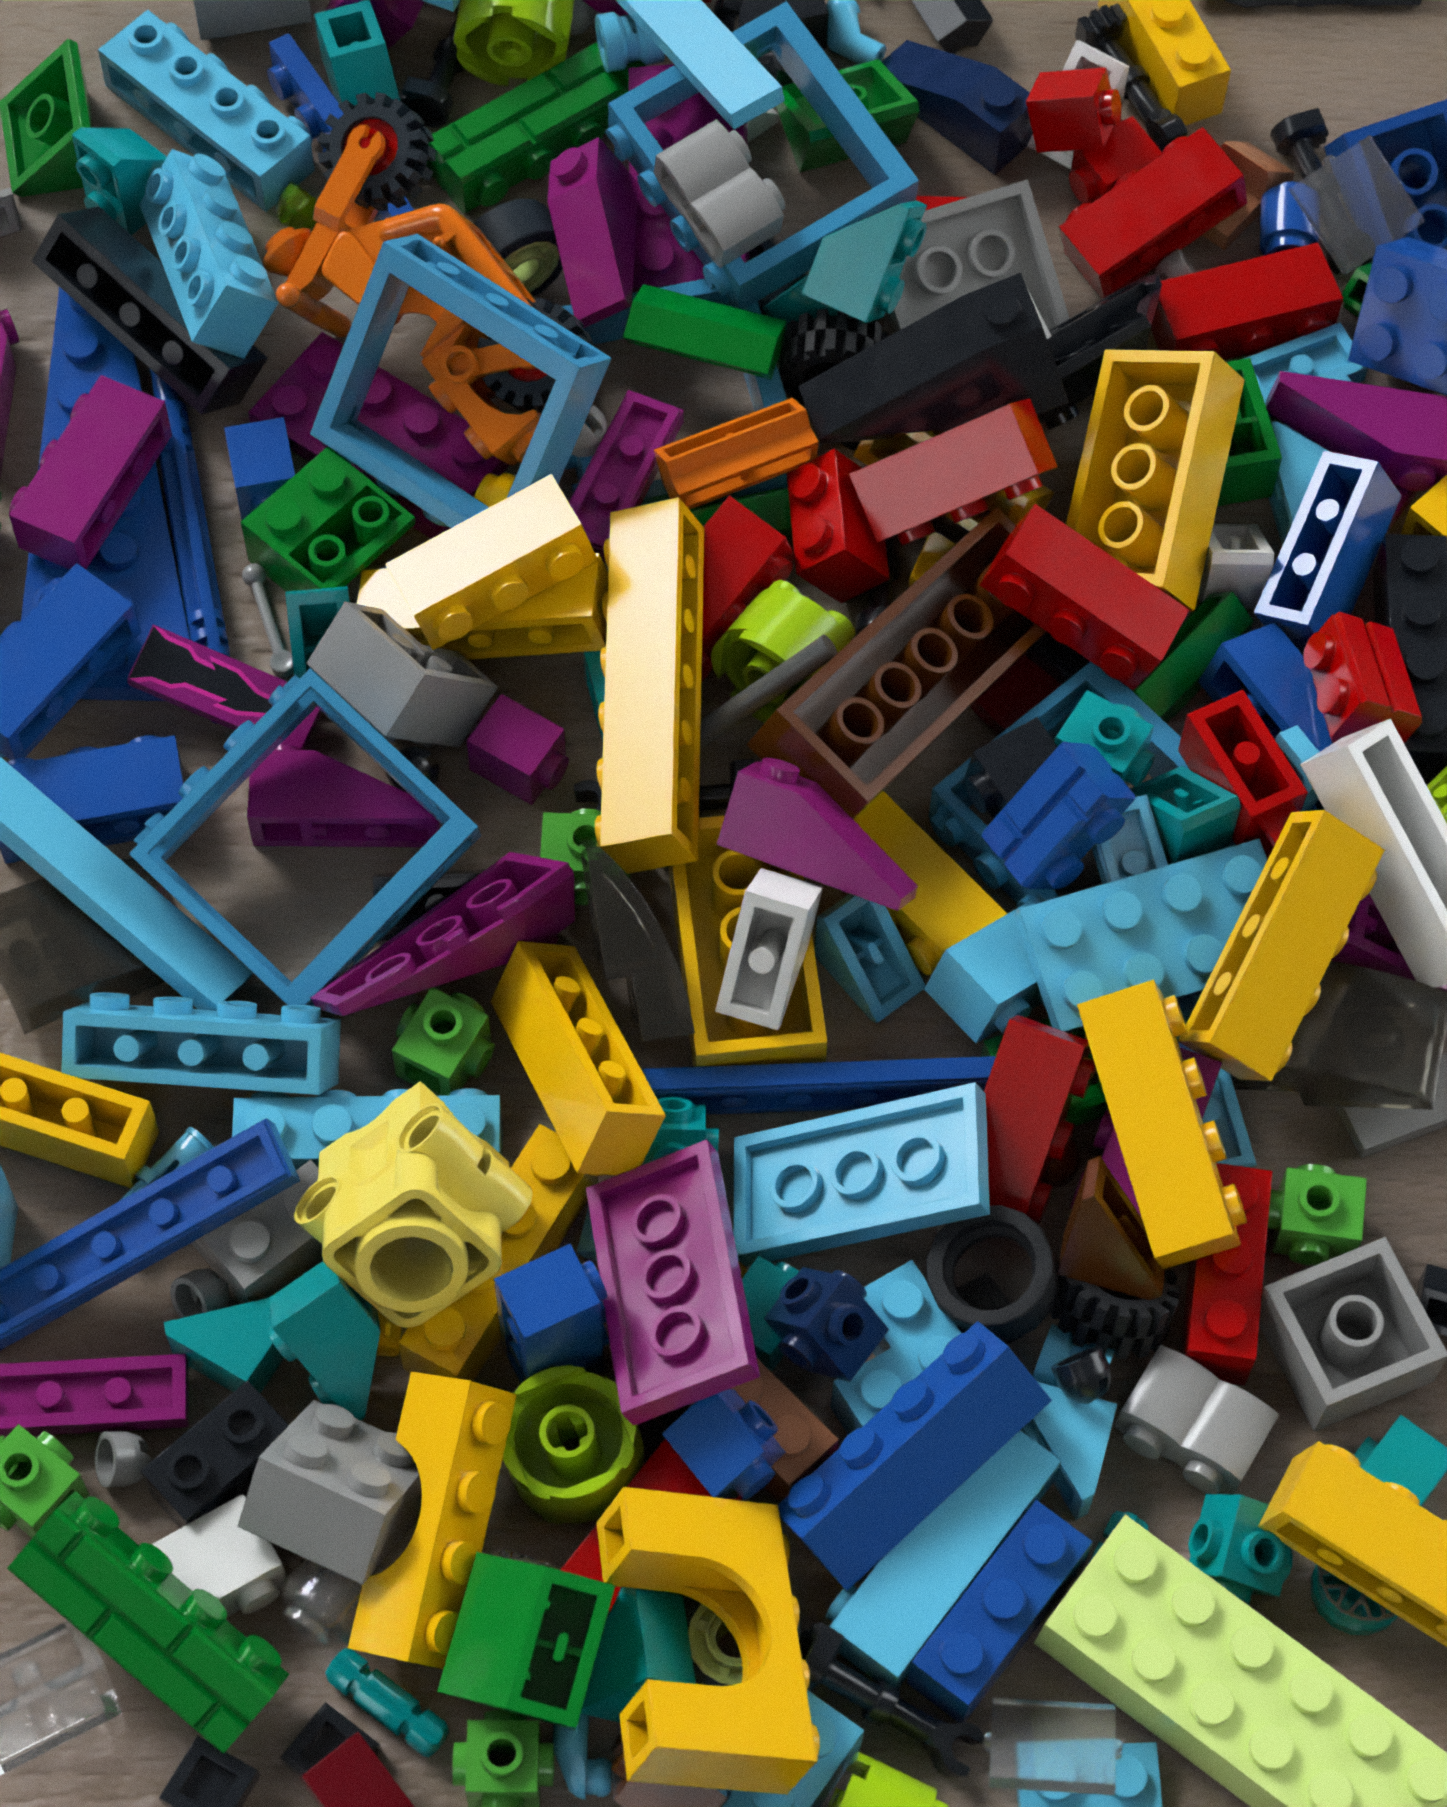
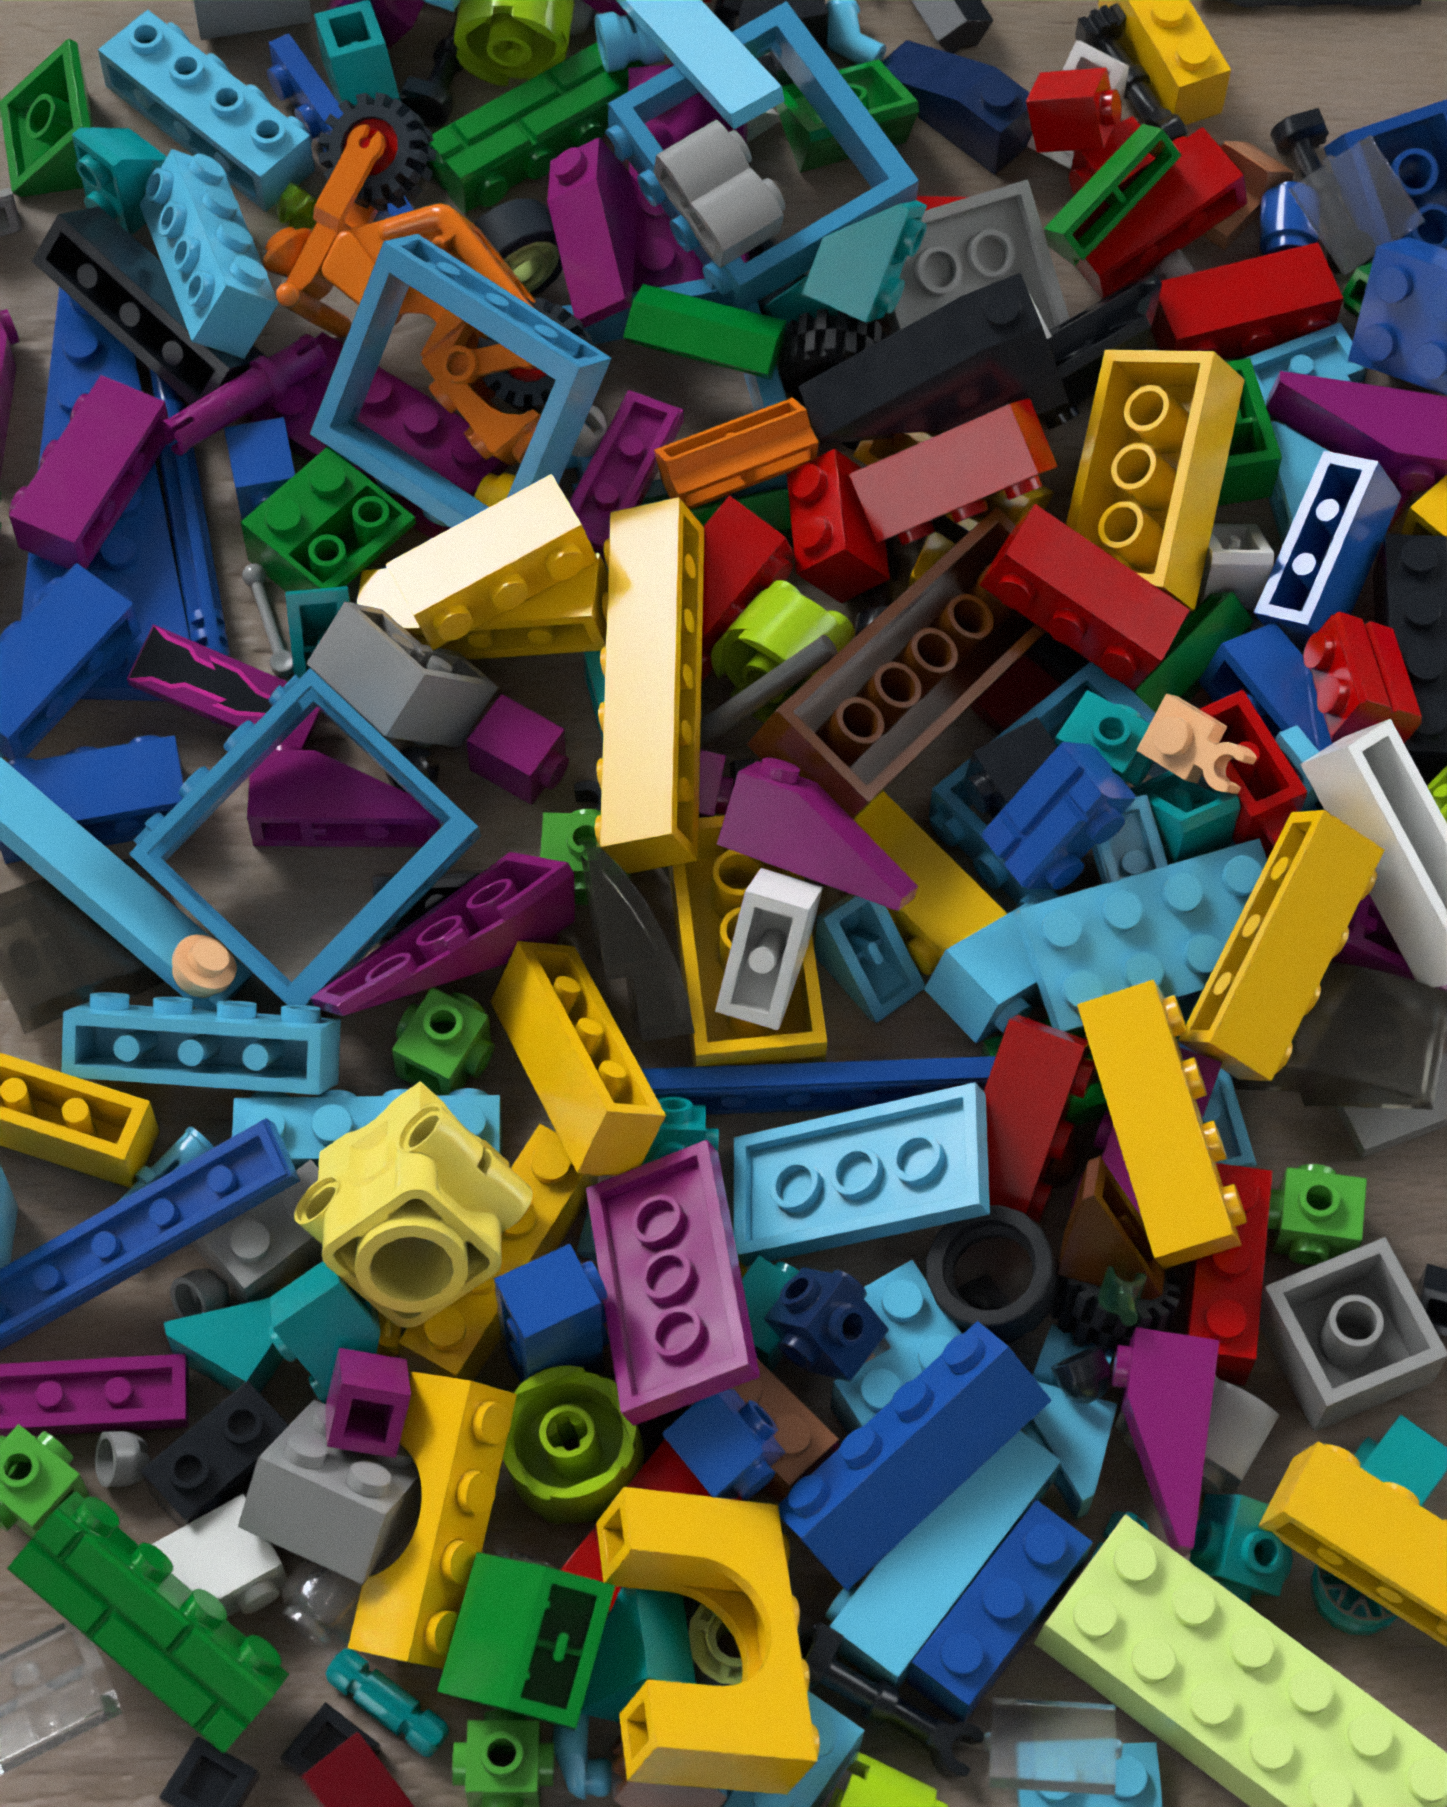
(203, 966): none -> light nougat plate
(262, 382): none -> magenta pin
(367, 1403): none -> magenta brick
(713, 787): none -> magenta plate
(1104, 187): none -> green piece
(1121, 1296): none -> clear green hand
(1168, 1414): none -> magenta slope
(1189, 745): none -> light nougat plate

